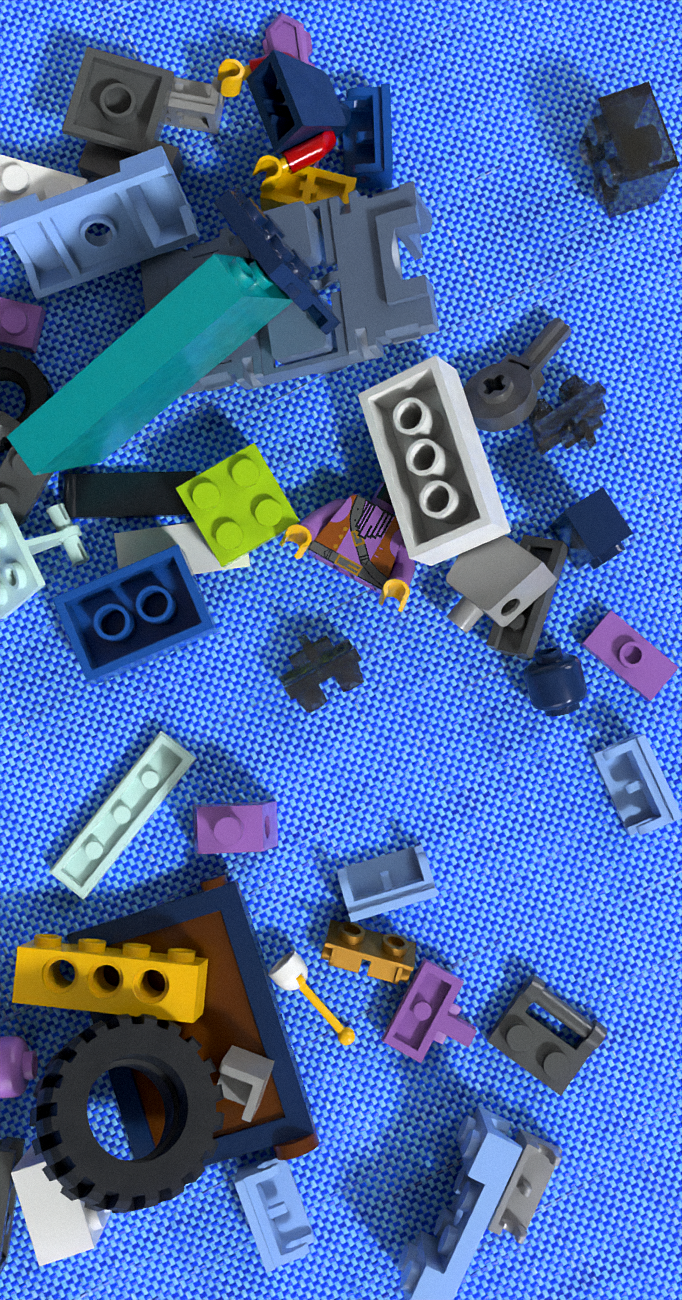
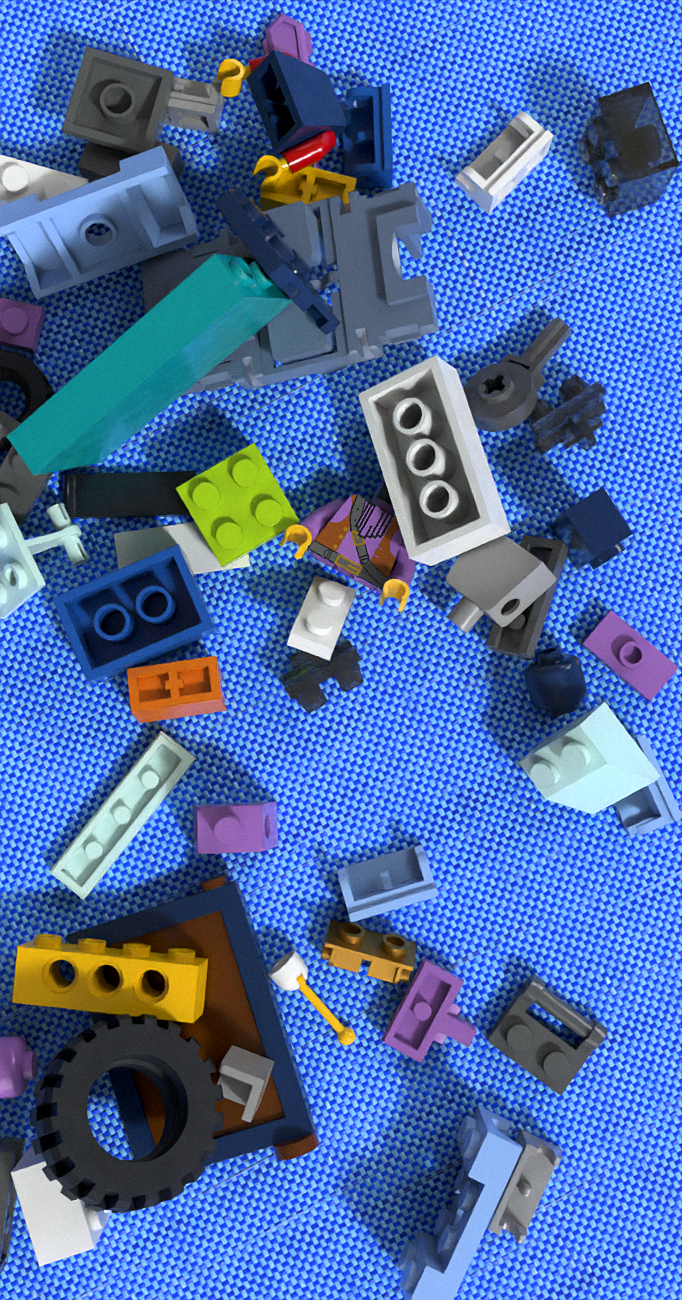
(176, 689): none -> orange hinge
(274, 1211): light blue hinge -> none
(321, 617): none -> white plate
(505, 162): none -> white hinge
(589, 763): none -> light aqua slope

